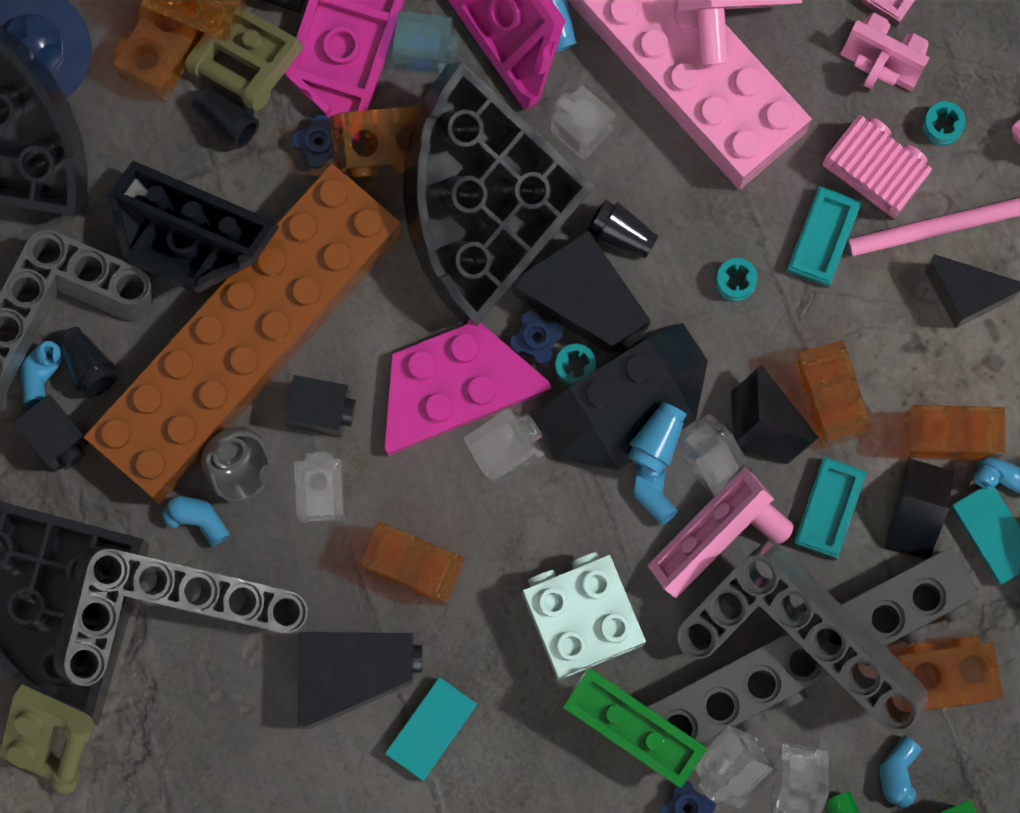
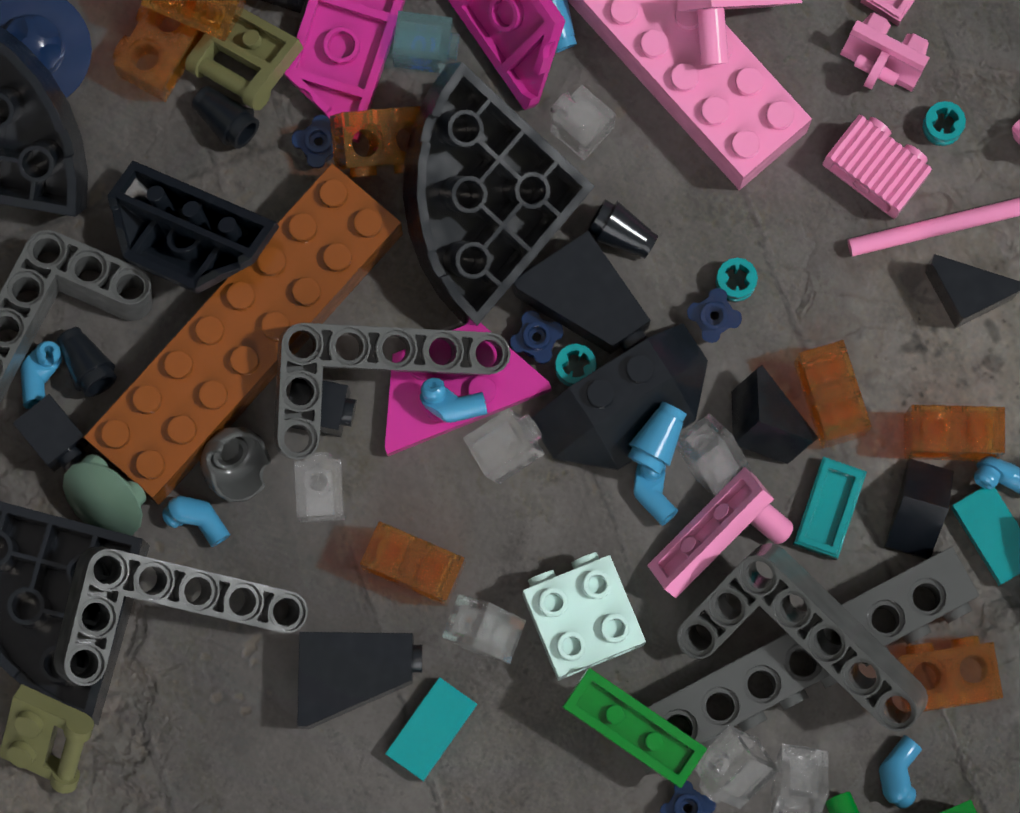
(103, 496): none -> sand green dish
(369, 357): none -> dark grey beam
(449, 406): none -> dark azure arm
(493, 631): none -> clear brick
(712, 328): none -> dark blue plate
(824, 236): teal tile -> none

